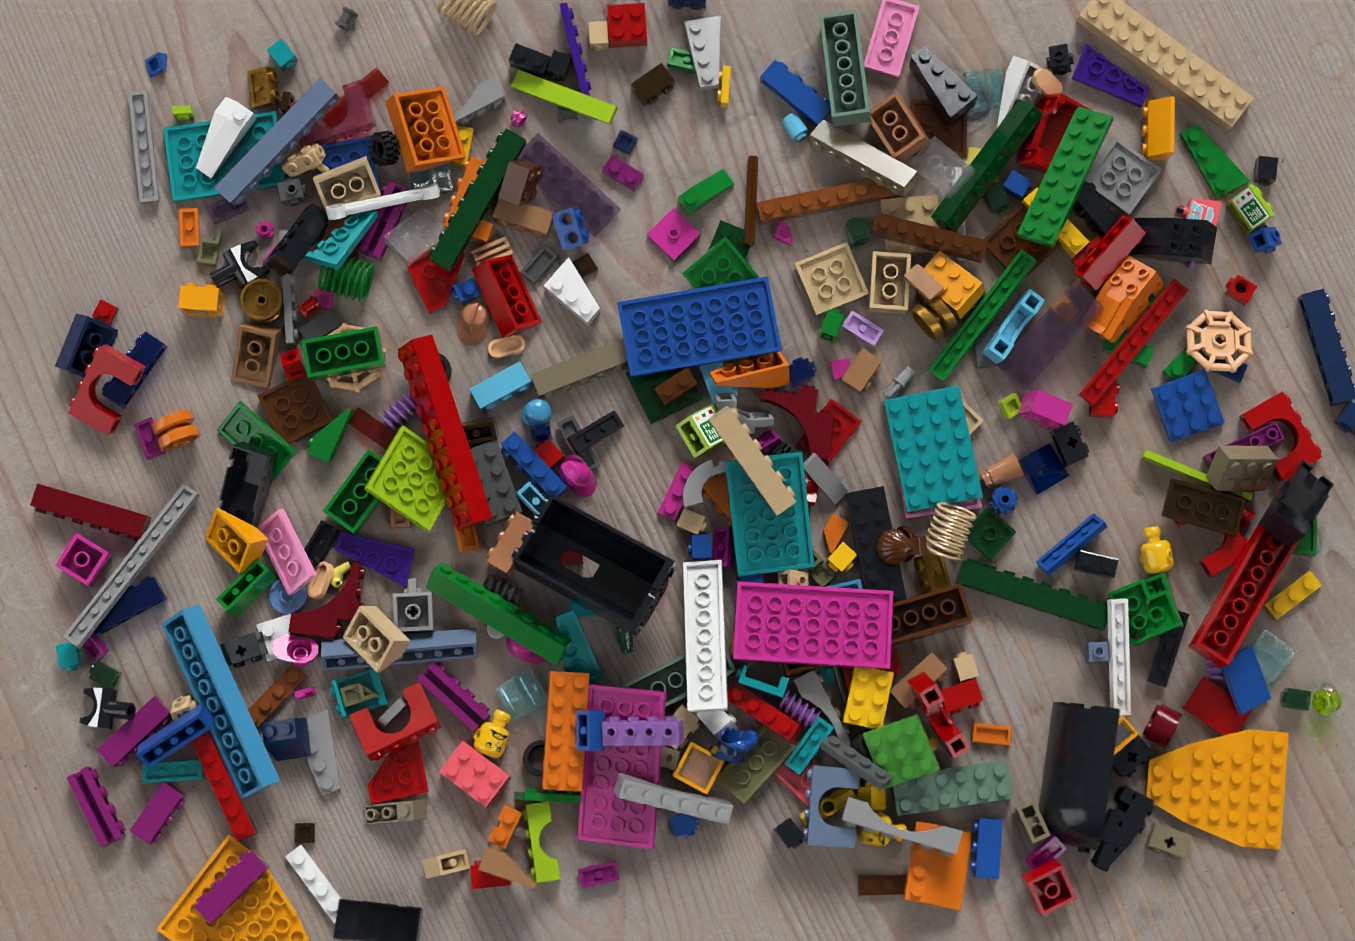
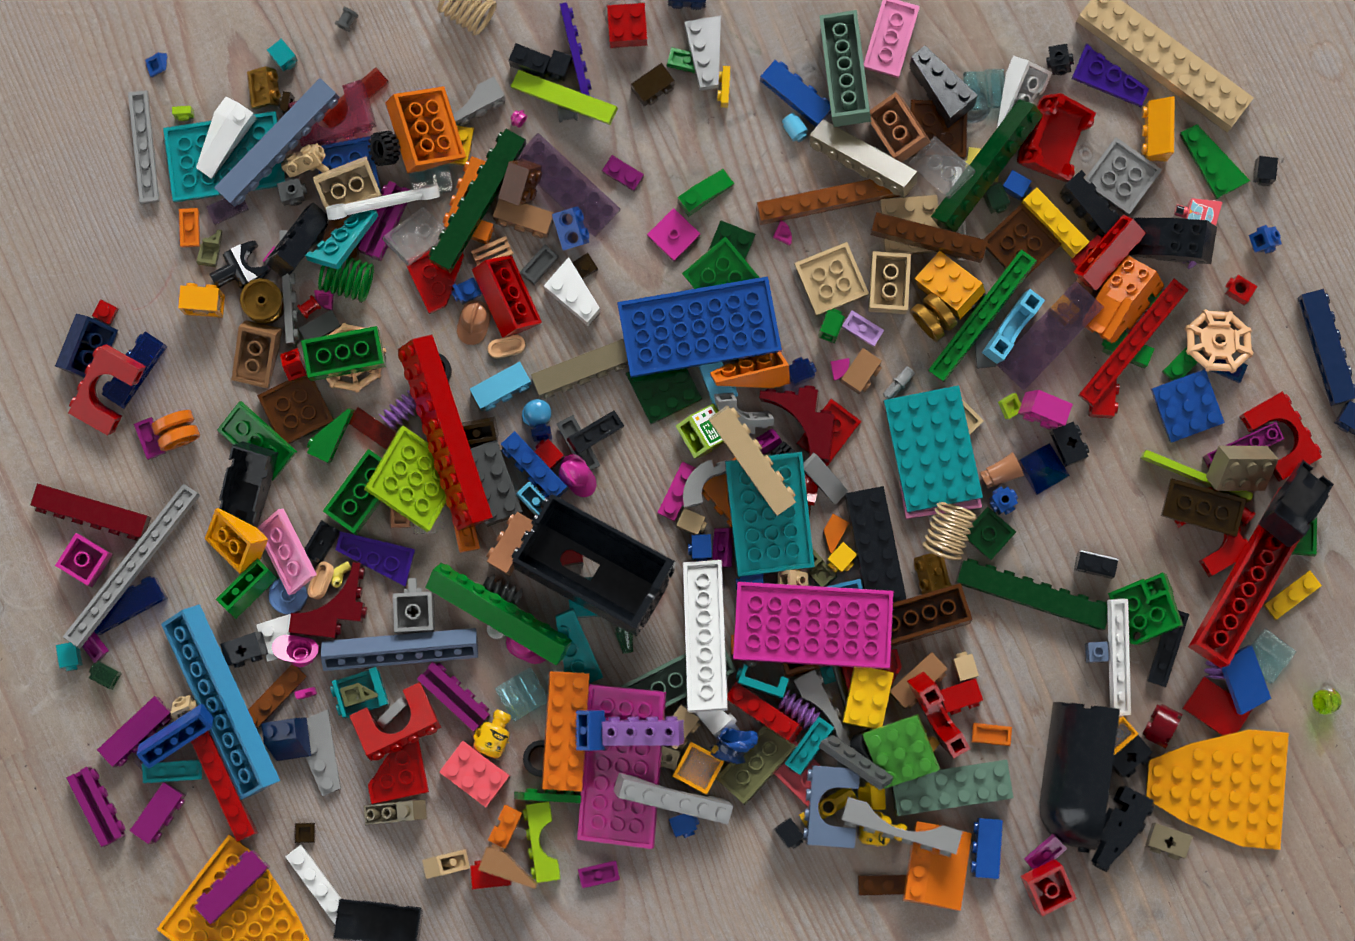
(106, 708): black connector -> none
(265, 225): dark pink plate -> none
(375, 638): tan slope -> none
(598, 35): tan brick -> none
(625, 142): dark blue tile -> none
(675, 387): reddish brown brick -> none
(751, 201): reddish brown axle -> none
(857, 232): clear green slope -> none
(900, 545): reddish brown animal -> none
(923, 283): medium nougat tile -> none
(1032, 821): dark tan brick -> none
(1046, 82): light nougat tile -> none
(1065, 177): green plate -> none
(1071, 544): blue plate -> none
(1156, 553): yellow piece -> none
(1250, 209): slope -> none
(1295, 699): clear green brick -> none

